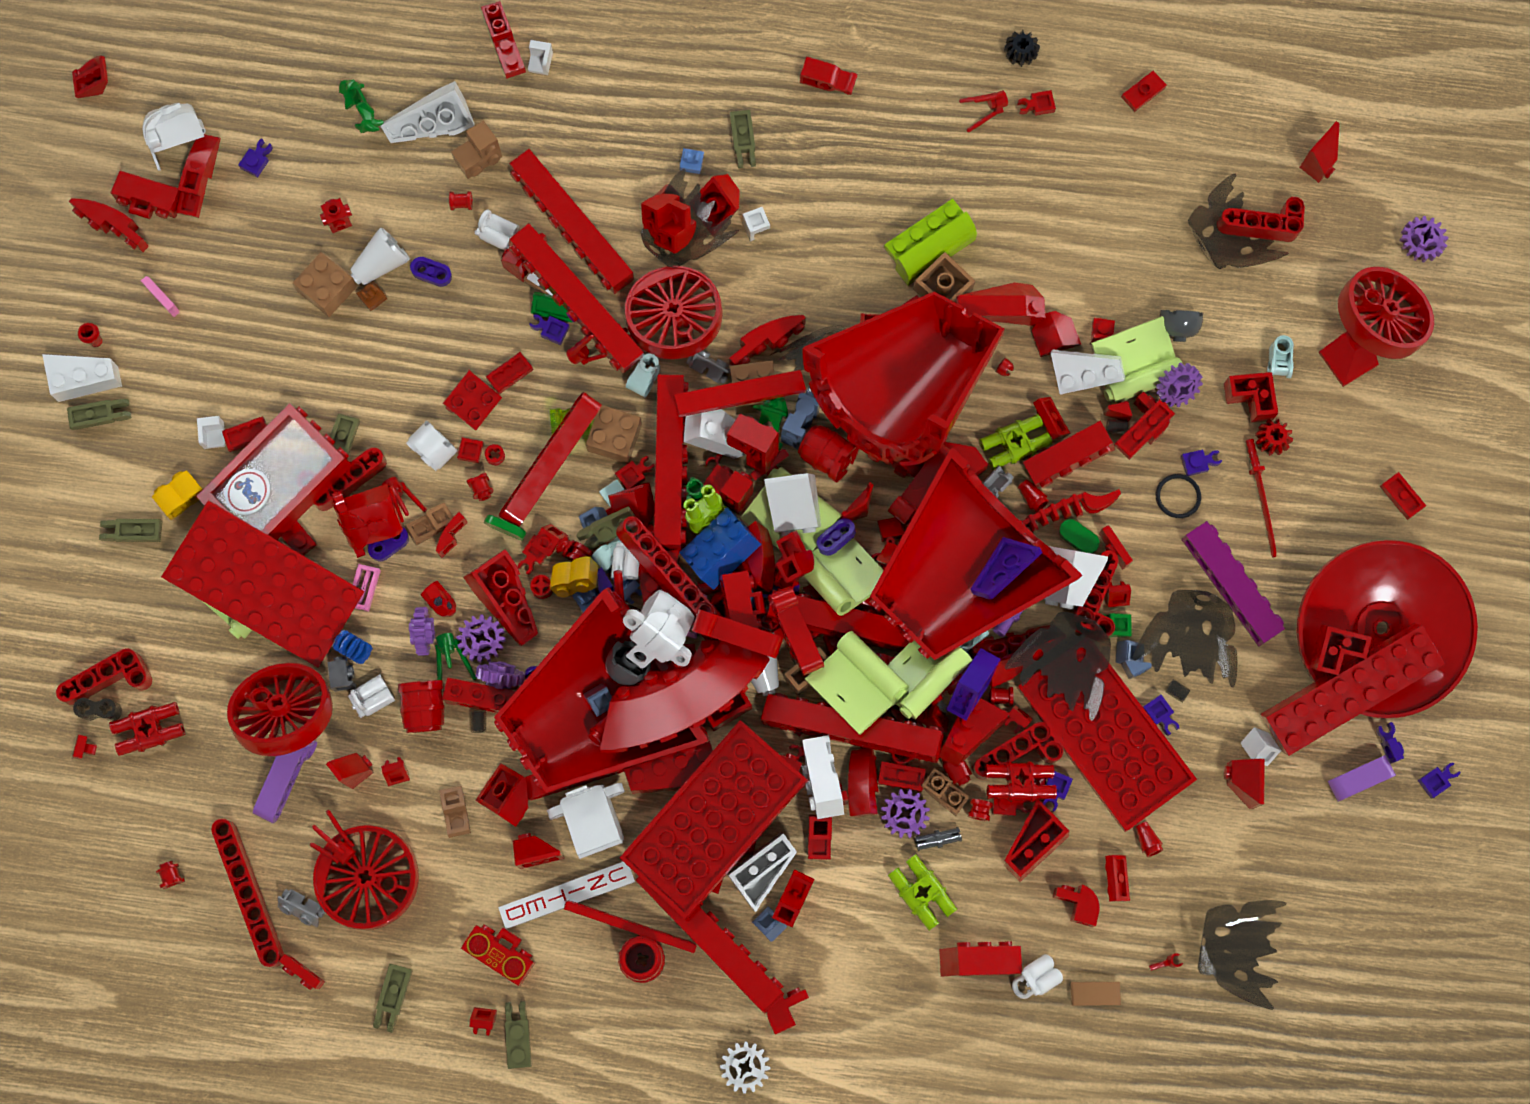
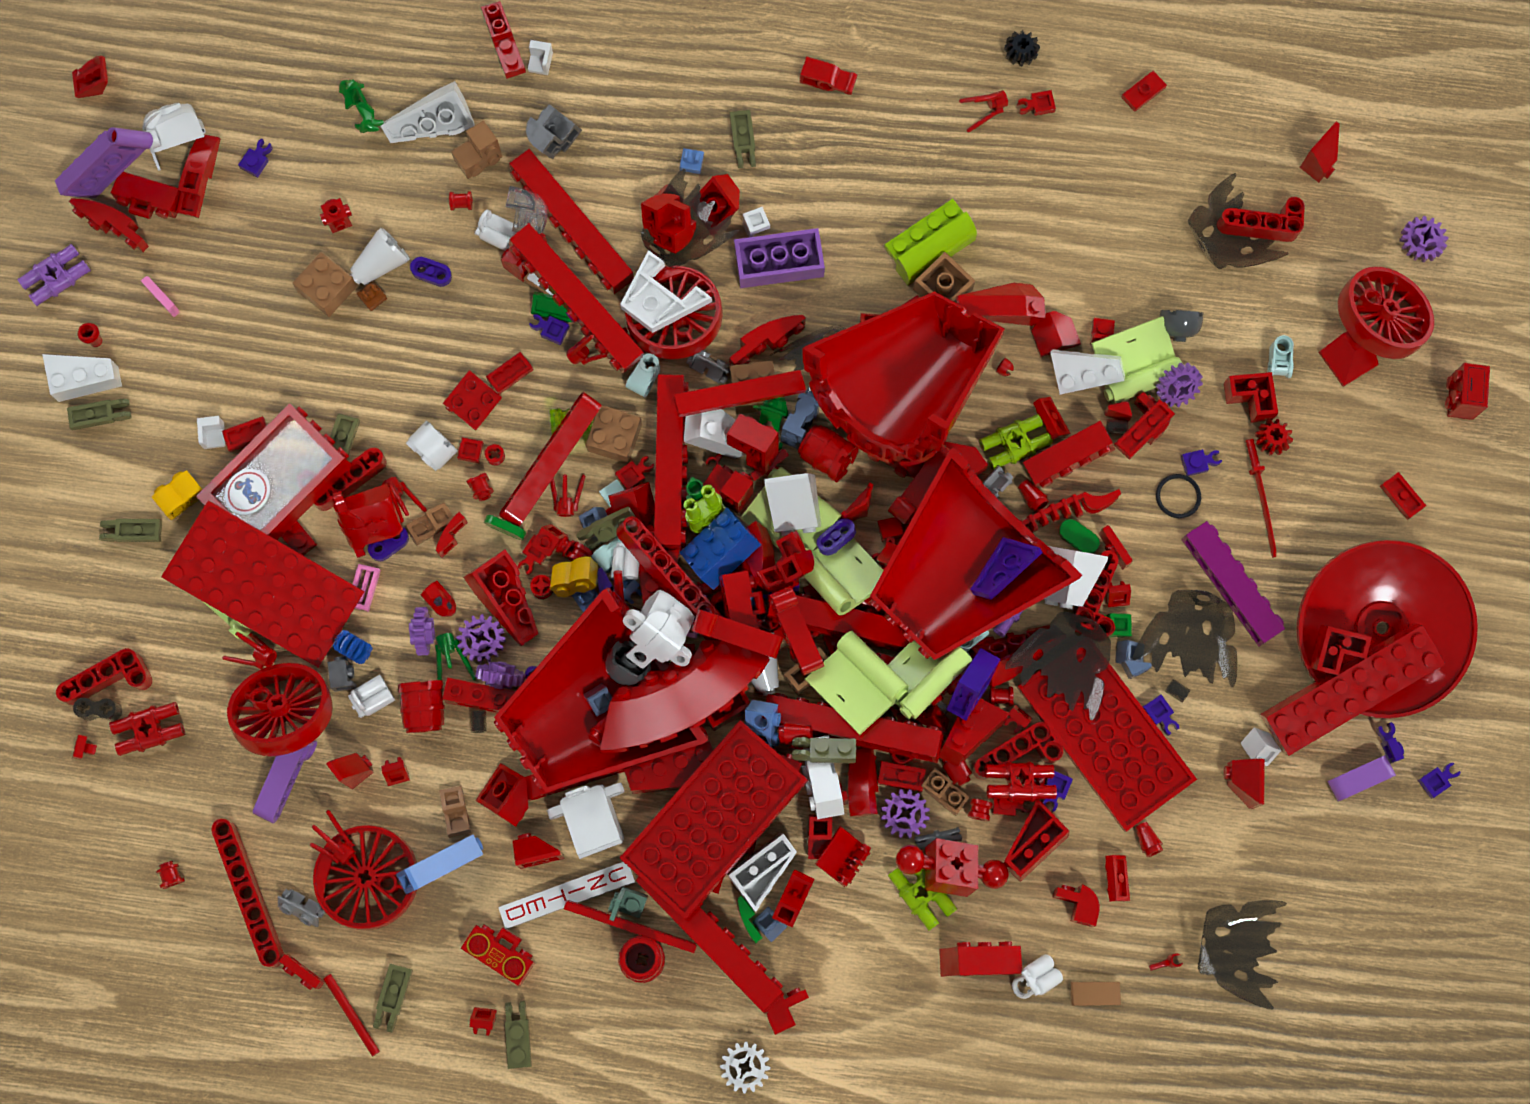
(43, 272): none -> medium lavender pin
(103, 162): none -> medium lavender hinge
(263, 654): none -> red plant
(351, 1015): none -> red bar
(440, 864): none -> medium blue slope
(529, 209): none -> clear brick
(551, 132): none -> flat silver brick
(565, 506): none -> red plant
(628, 902): none -> sand green bracket
(653, 303): none -> white wing
(746, 914): none -> green slope
(761, 726): none -> medium blue brick
(771, 578): none -> red slope
(779, 258): none -> medium lavender brick
(790, 731): none -> red cone
(825, 750): none -> olive hinge
(843, 857): none -> red hinge
(951, 867): none -> red brick
(1468, 391): none -> red brick

